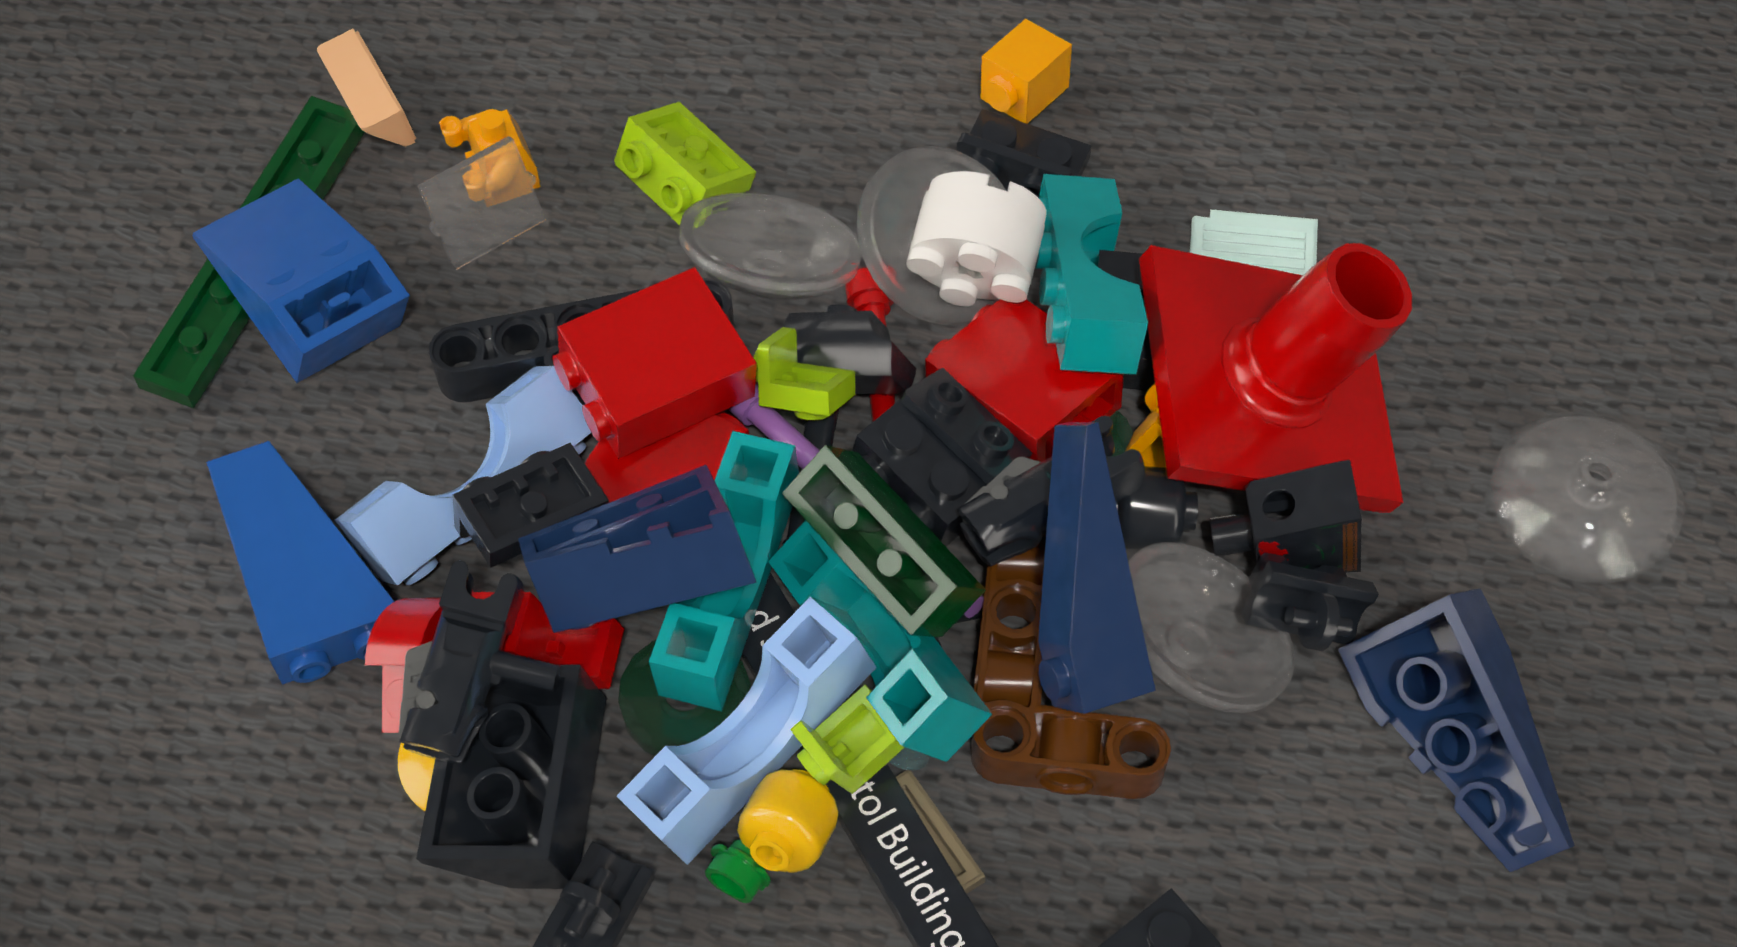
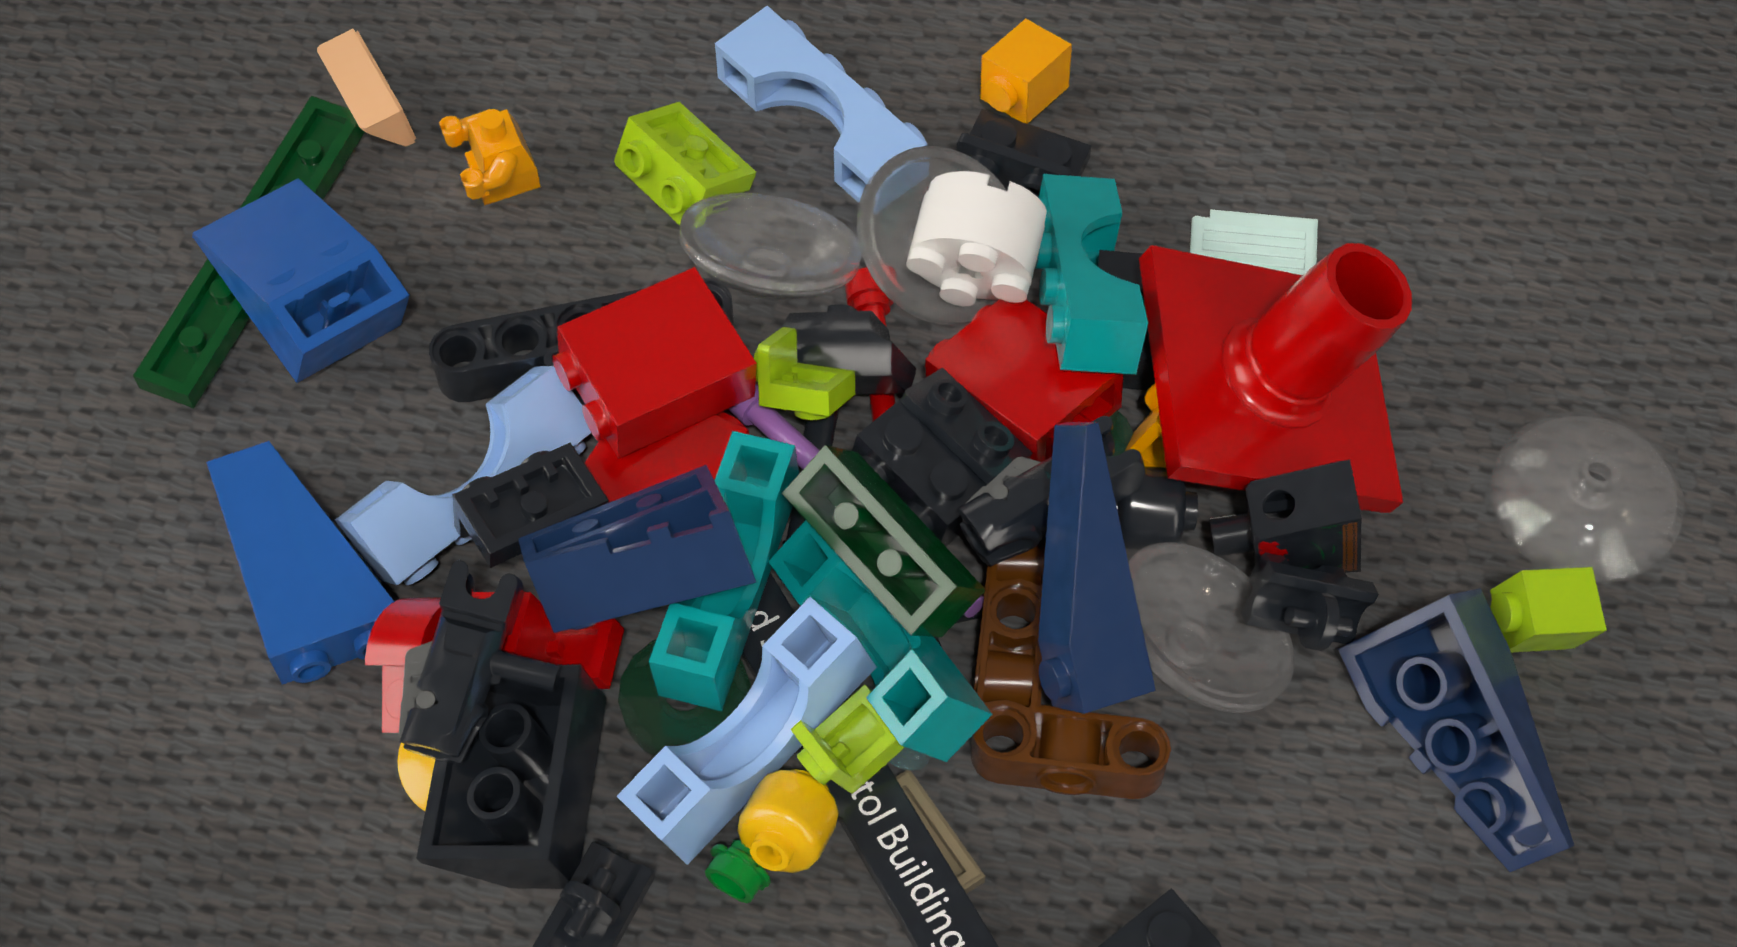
(481, 202): clear piece -> none
(775, 65): none -> light blue arch
(1548, 609): none -> lime brick

